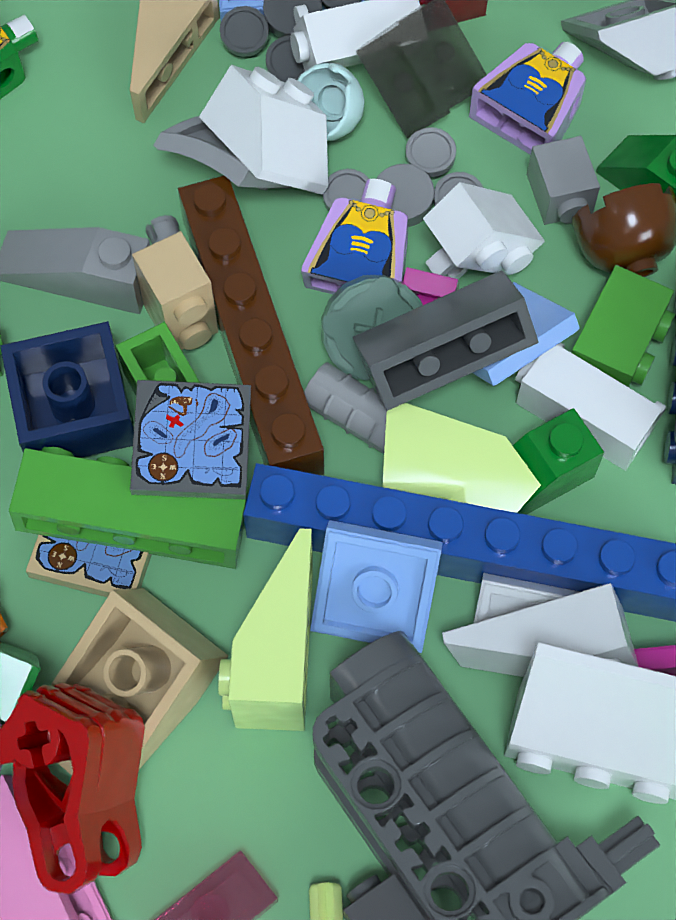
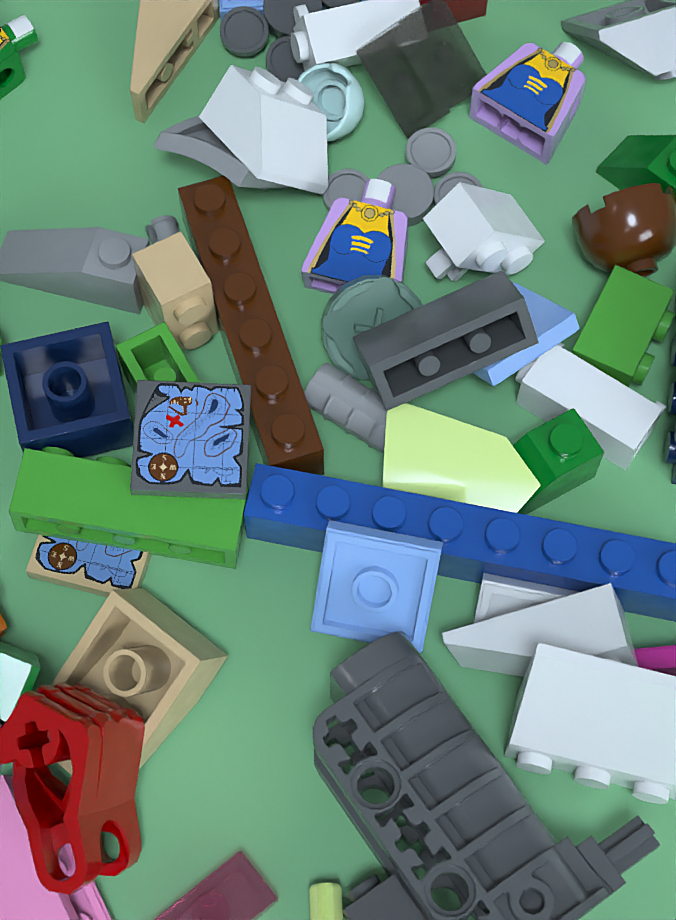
(270, 652): yellowish green slope -> none
(429, 285): dark pink tile -> none
(562, 179): light grey brick -> none

